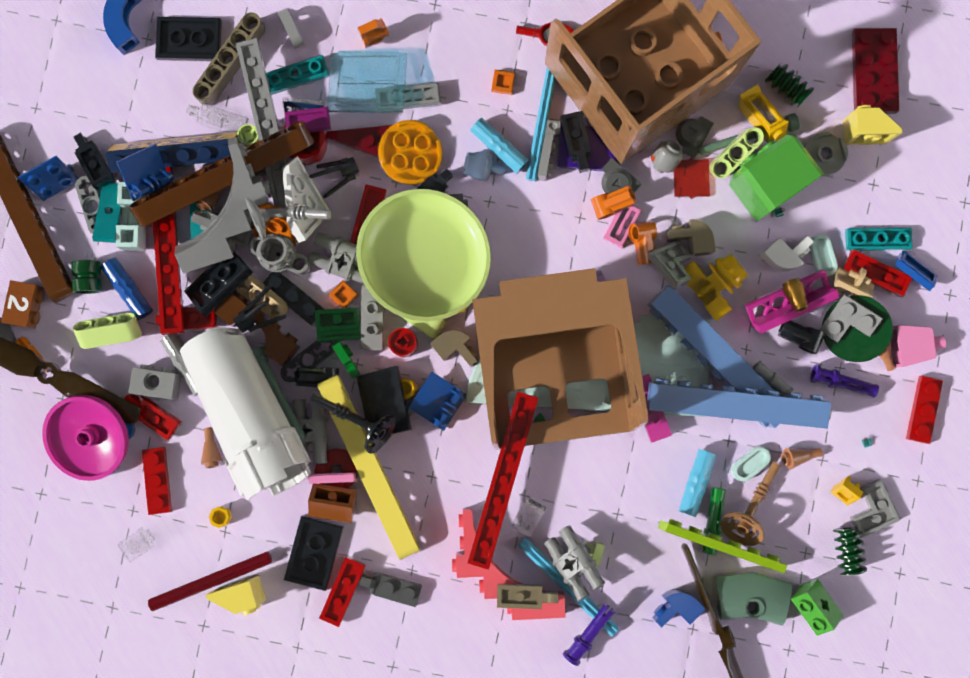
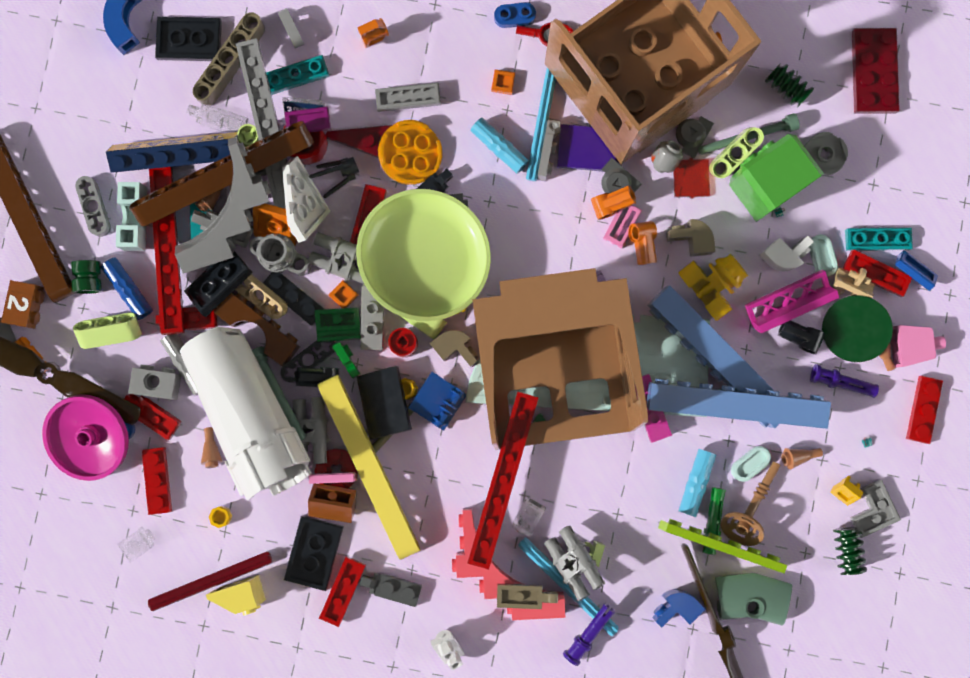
(49, 178): blue hinge -> none
(92, 162): black hinge -> none
(107, 215): teal tile -> none
(144, 172): blue hinge -> none
(246, 318): black plant -> none
(261, 216): light grey dish -> none
(367, 81): clear light blue piece -> none
(378, 432): black dish -> none
(448, 649): none -> white hips
(479, 166): sand blue piece -> none
(515, 15): none -> blue plate
(576, 139): black hinge -> none
(668, 261): light grey tile -> none
(762, 114): yellow window -> none
(773, 379): light grey pin -> none
(795, 293): pearl gold cone -> none
(817, 607): bright green brick -> none
(849, 313): light grey plate -> none
(869, 127): light yellow slope -> none

